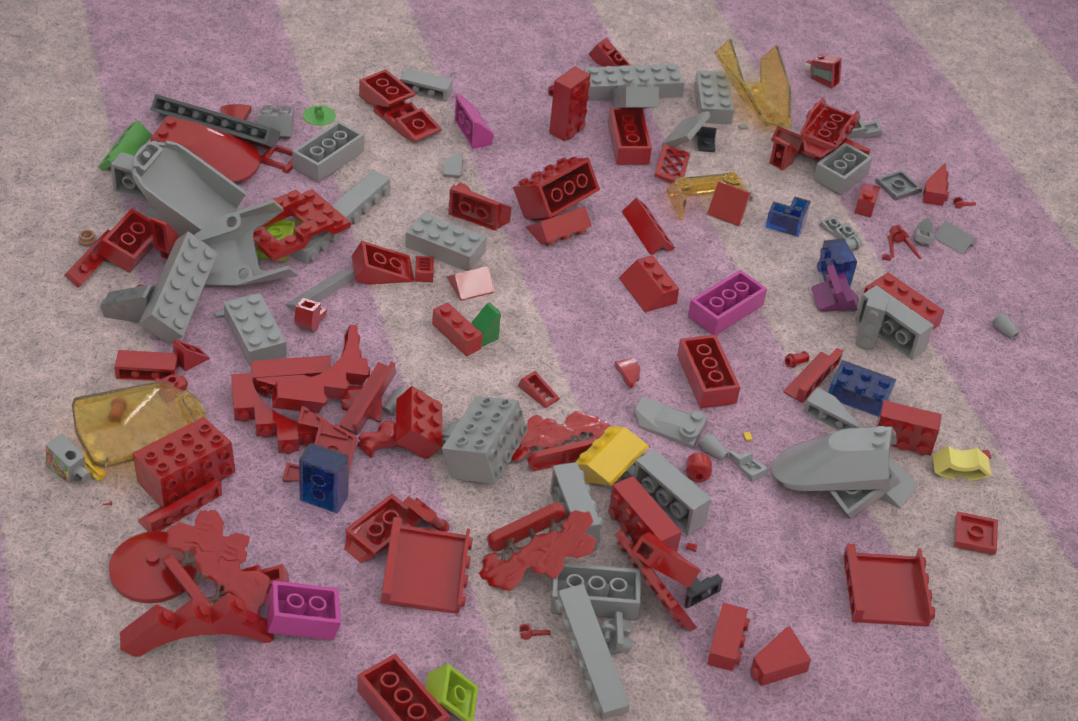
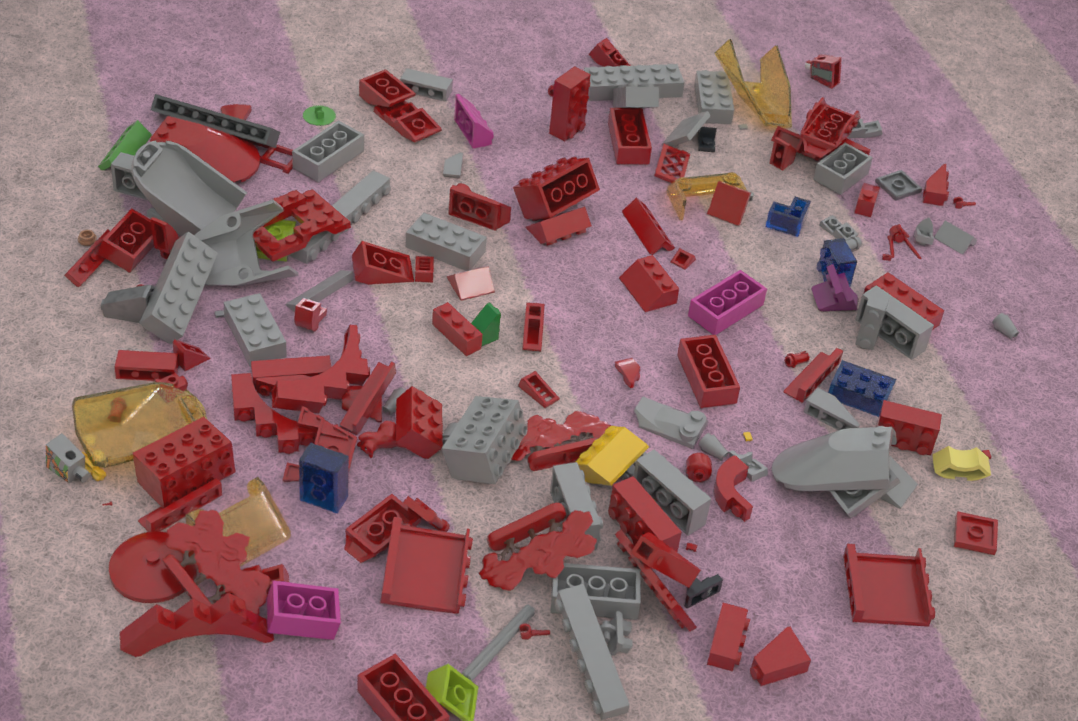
(253, 517): none -> clear yellow windscreen
(277, 118): light grey slope -> none
(498, 643): none -> light grey axle
(533, 326): none -> red slope
(683, 259): none -> red slope
(728, 475): none -> red arch

